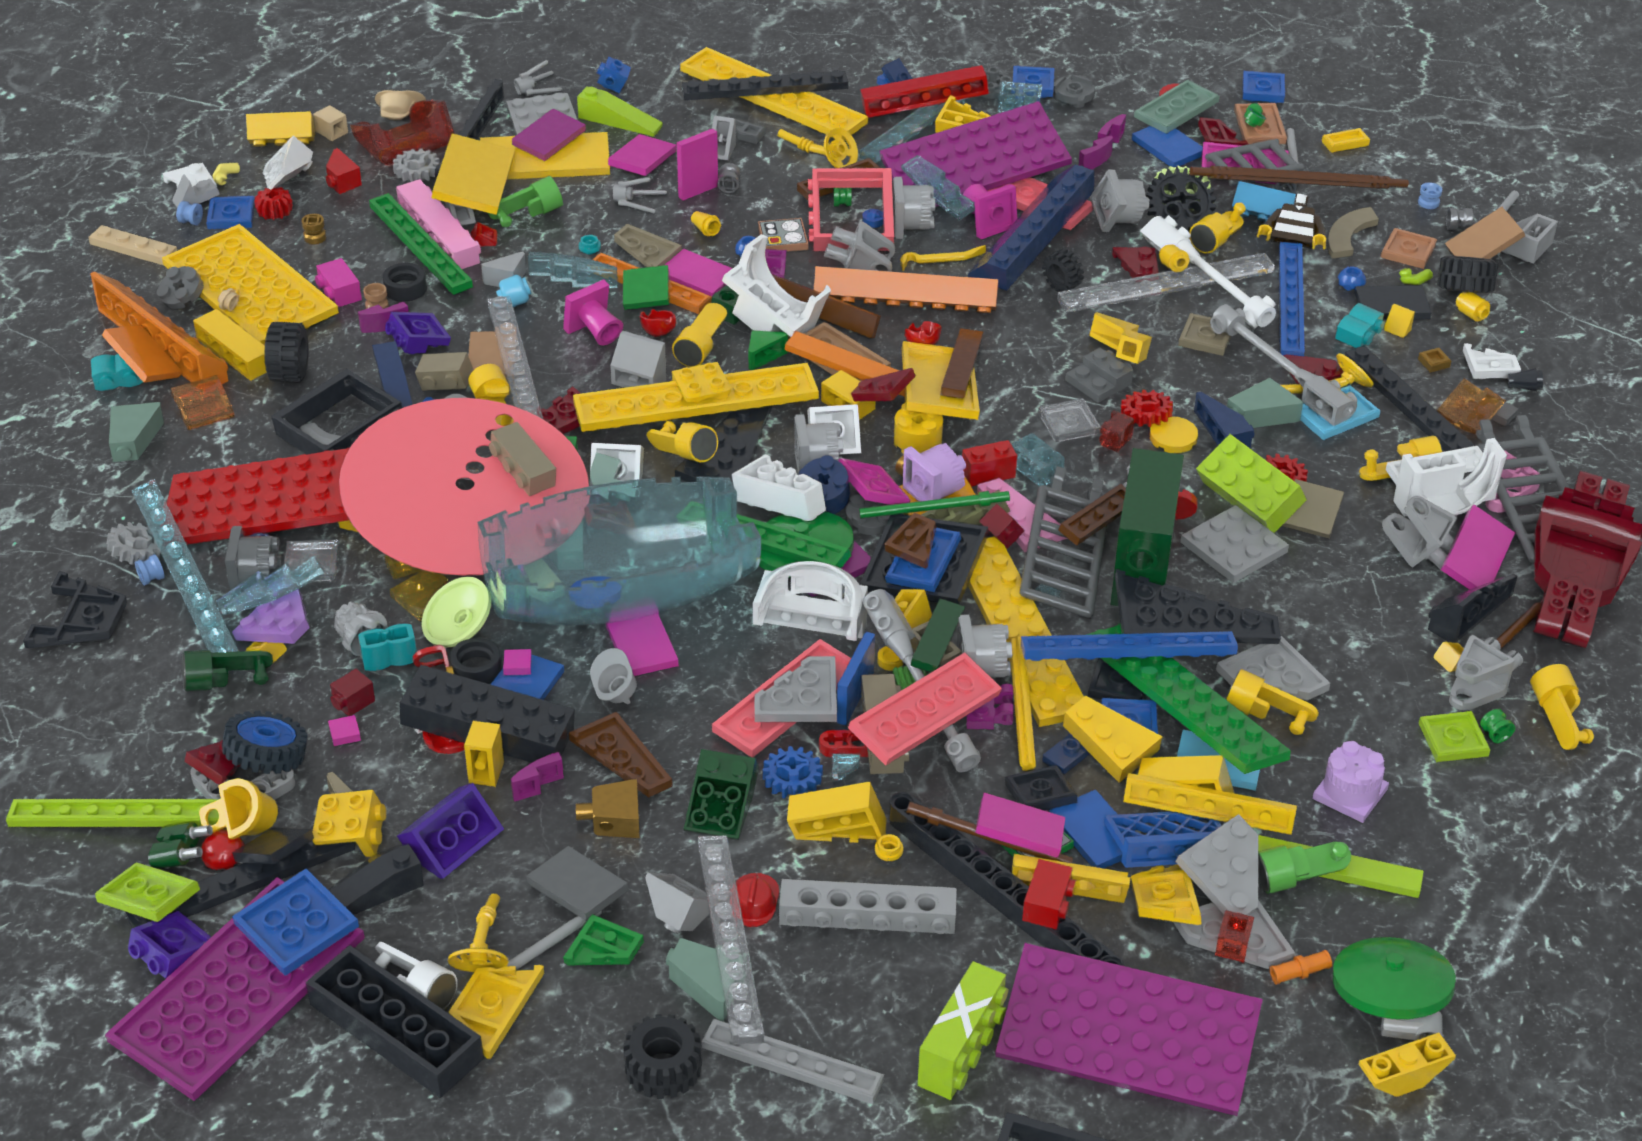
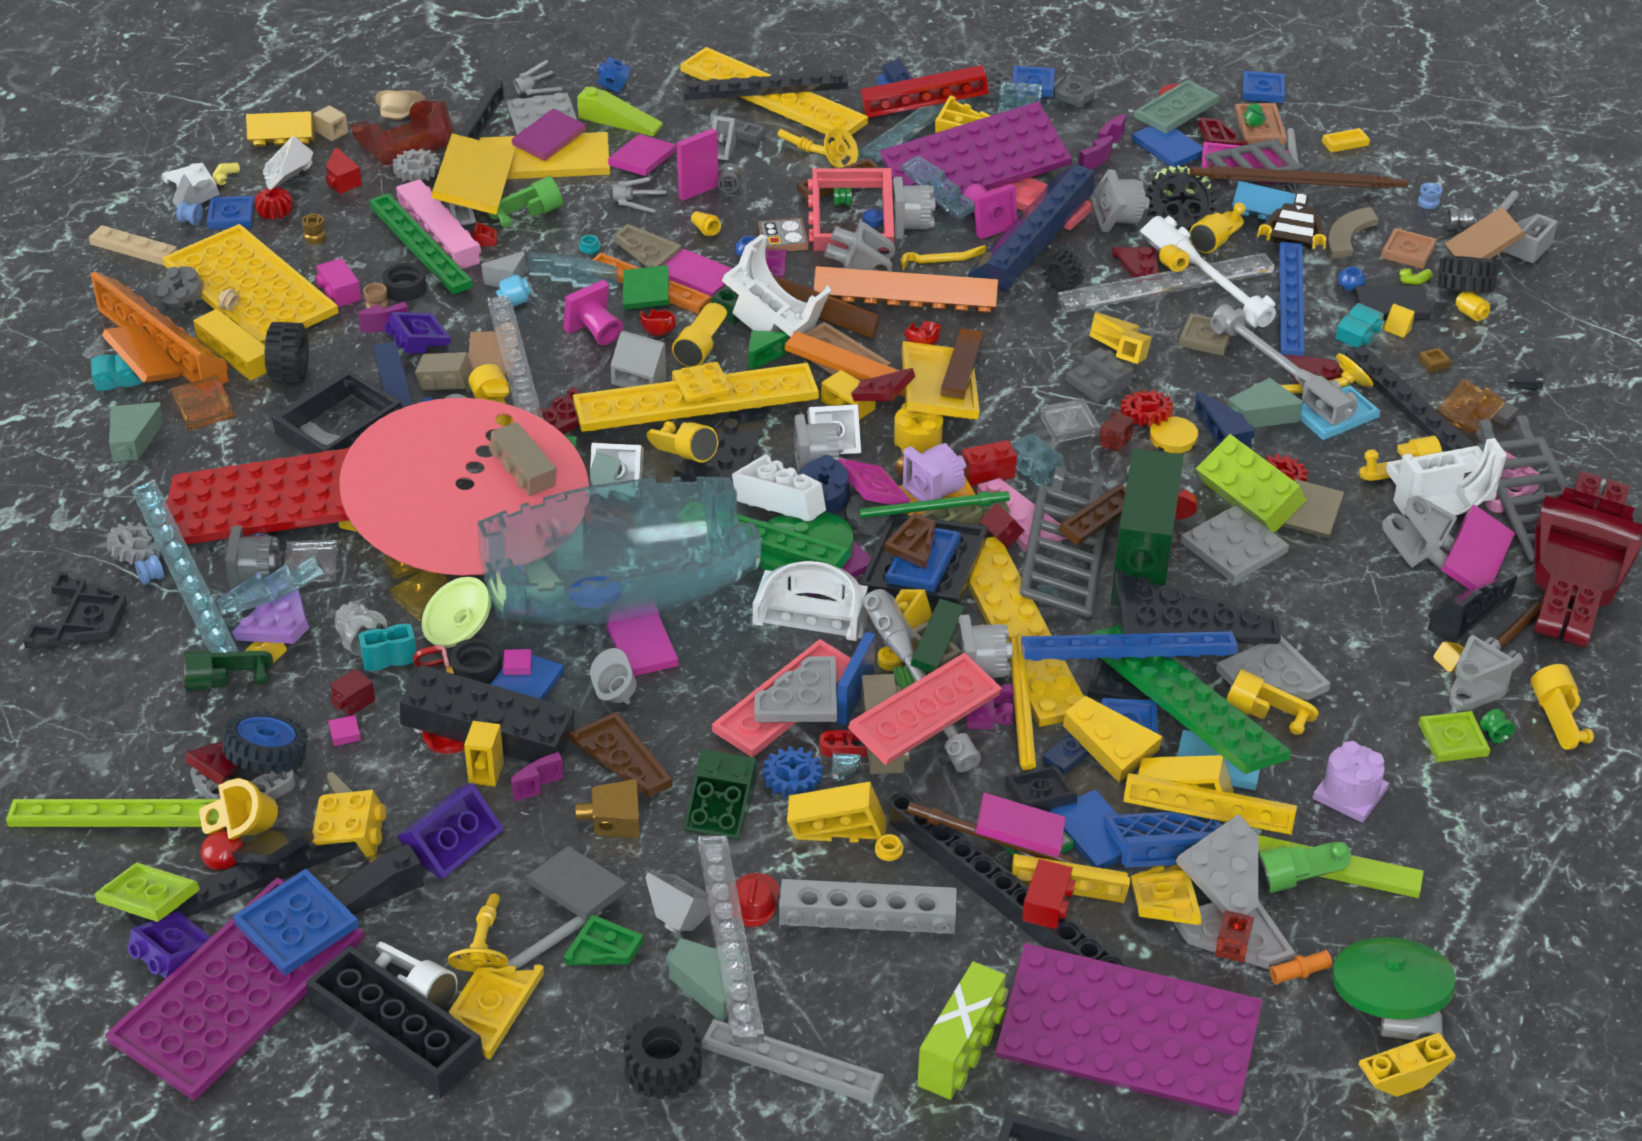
(177, 845): dark green piece -> none
(1490, 364): white wing -> none

